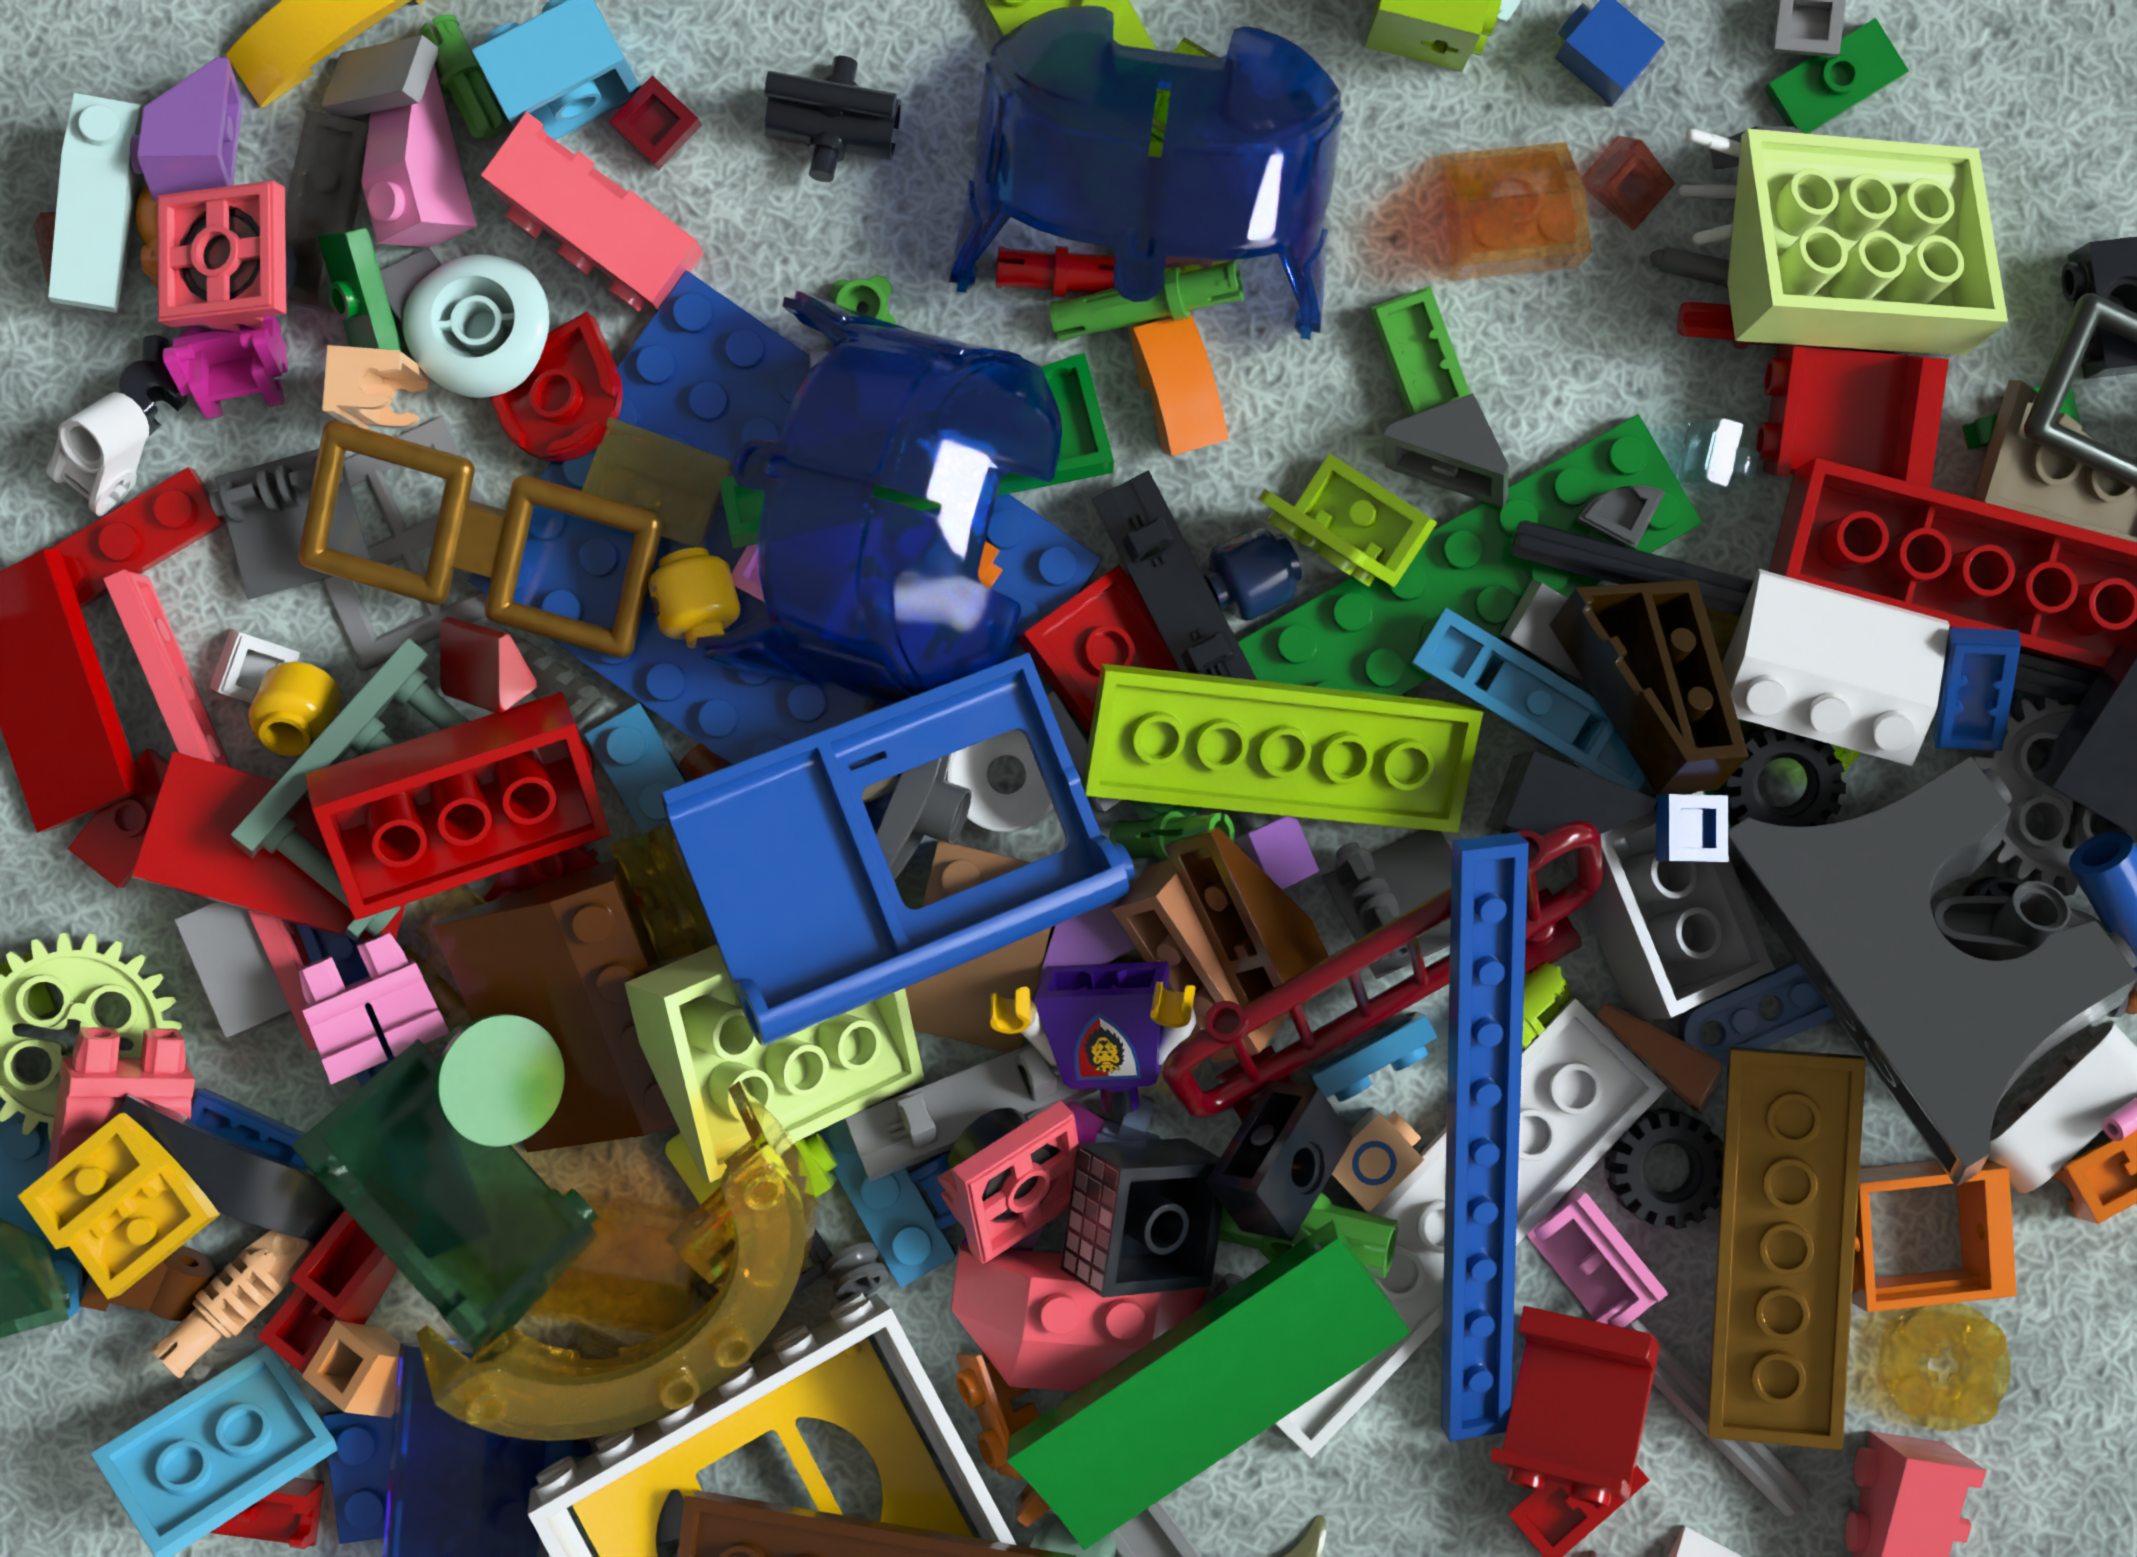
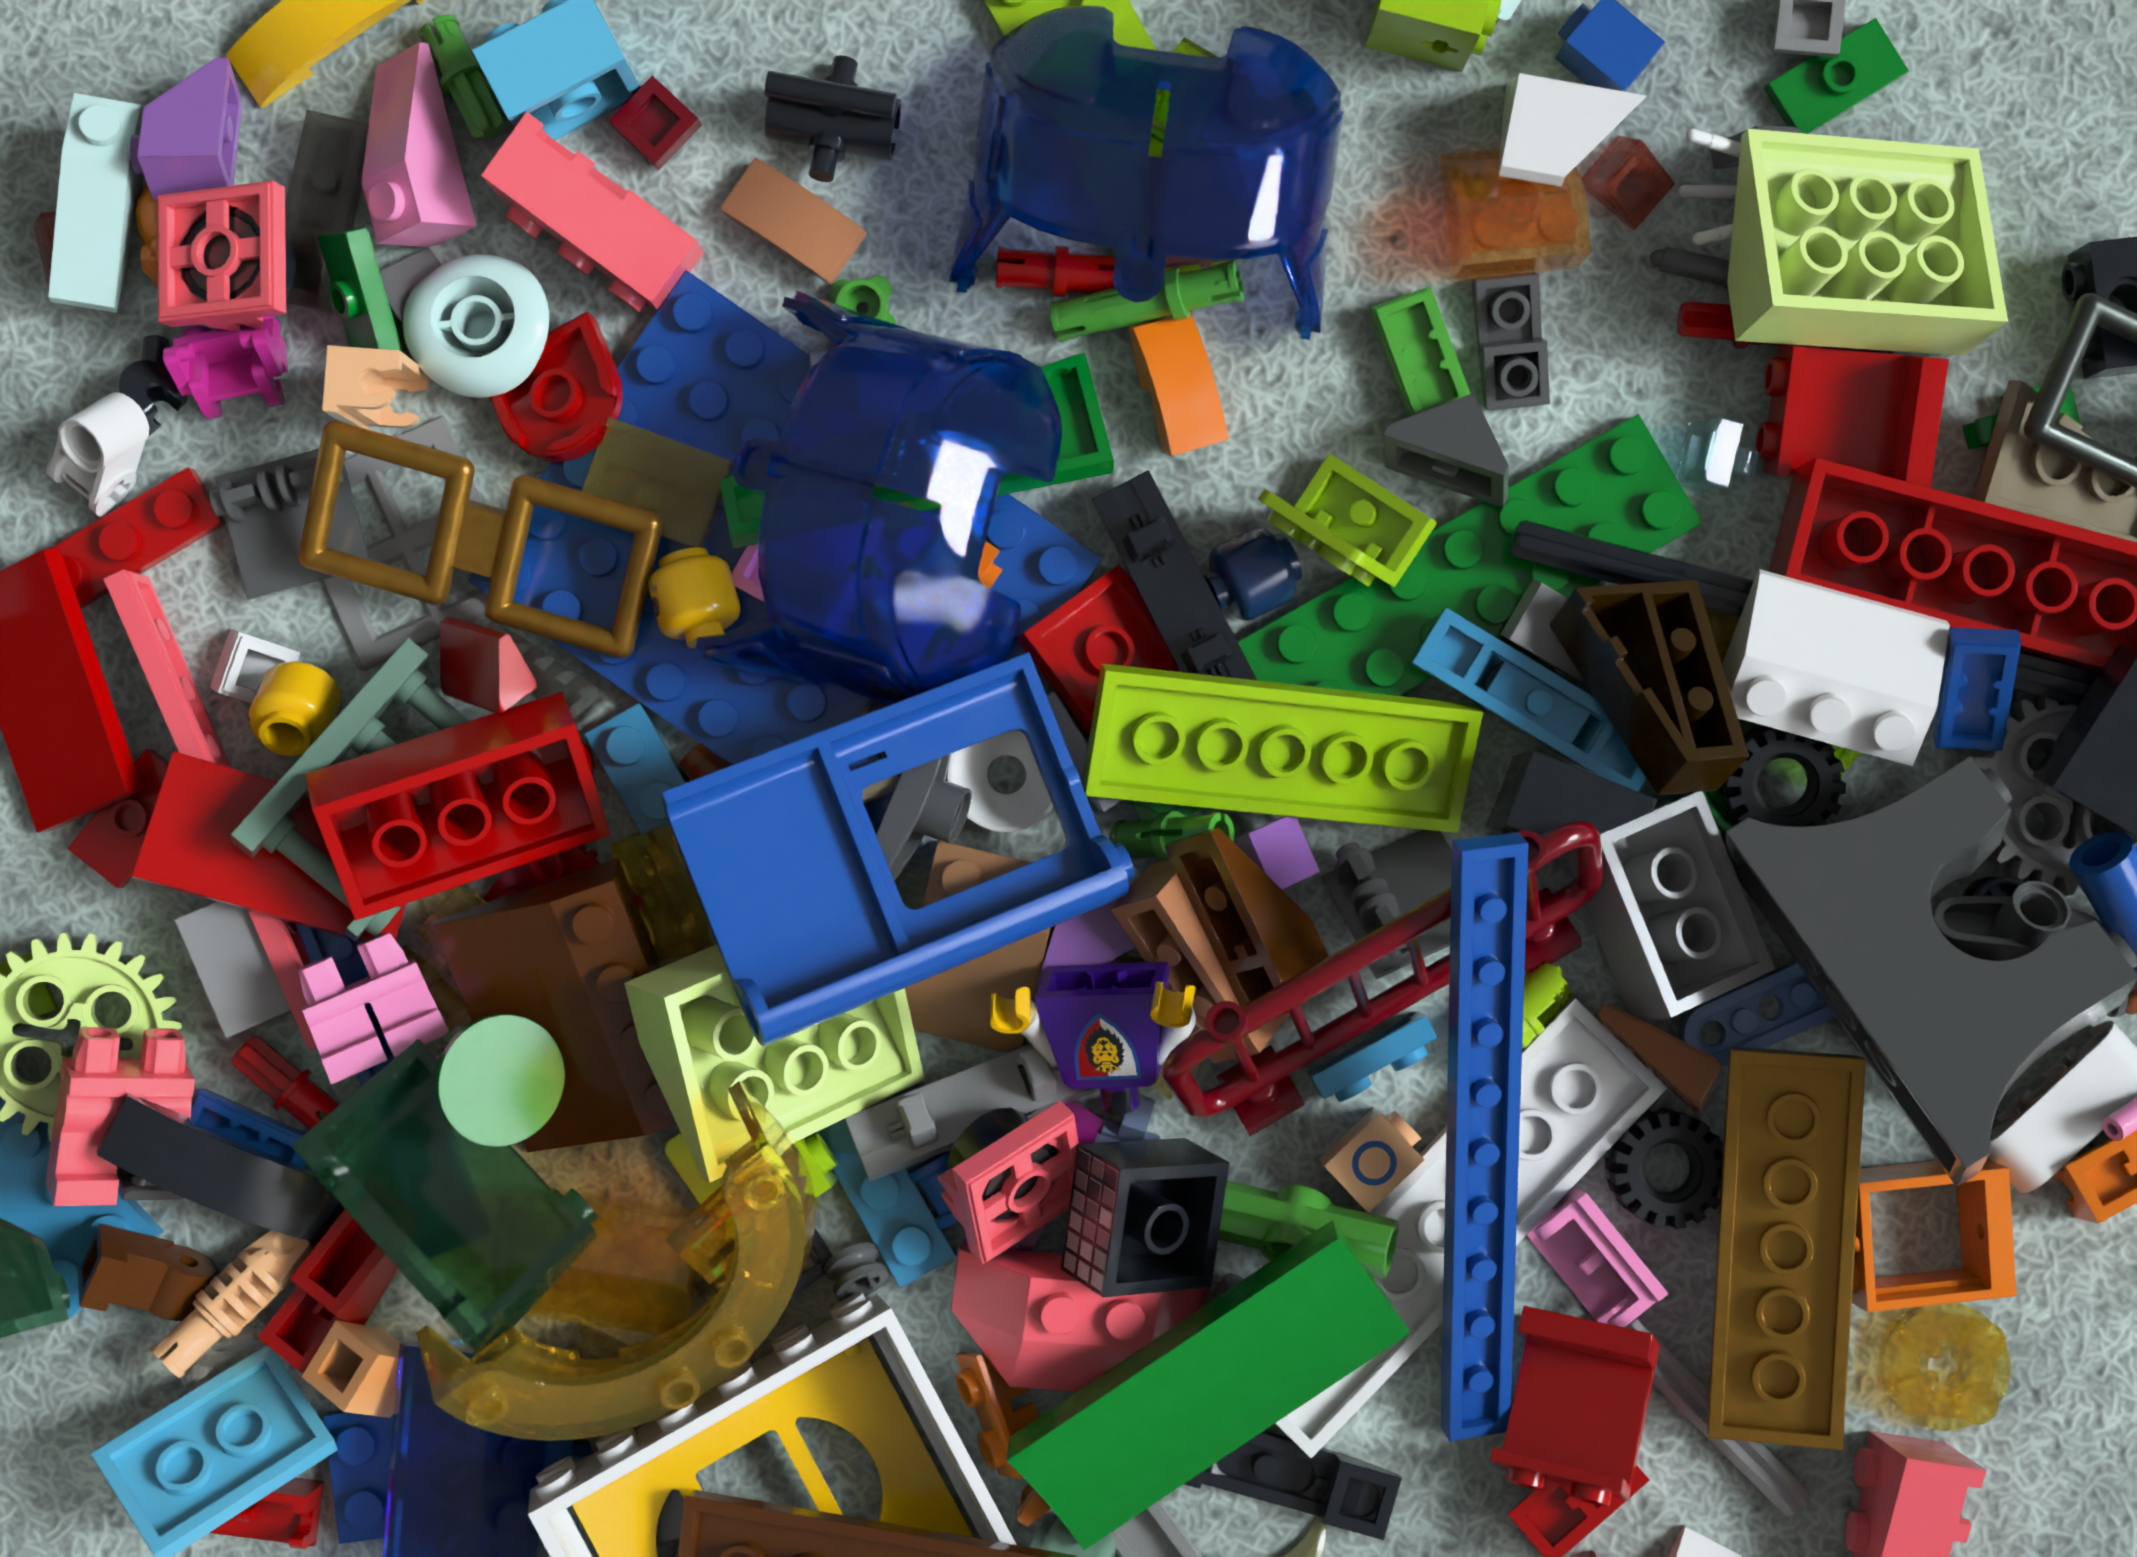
(118, 1204): yellow slope -> none
(283, 1082): none -> red axle
(380, 77): light grey tile -> none
(793, 220): none -> nougat slope
(1279, 1160): black brick -> none
(1328, 1485): none -> black slope
(1510, 341): none -> dark grey slope
(1555, 125): none -> white slope
(1622, 513): dark grey tile -> none
(1692, 828): tile -> none

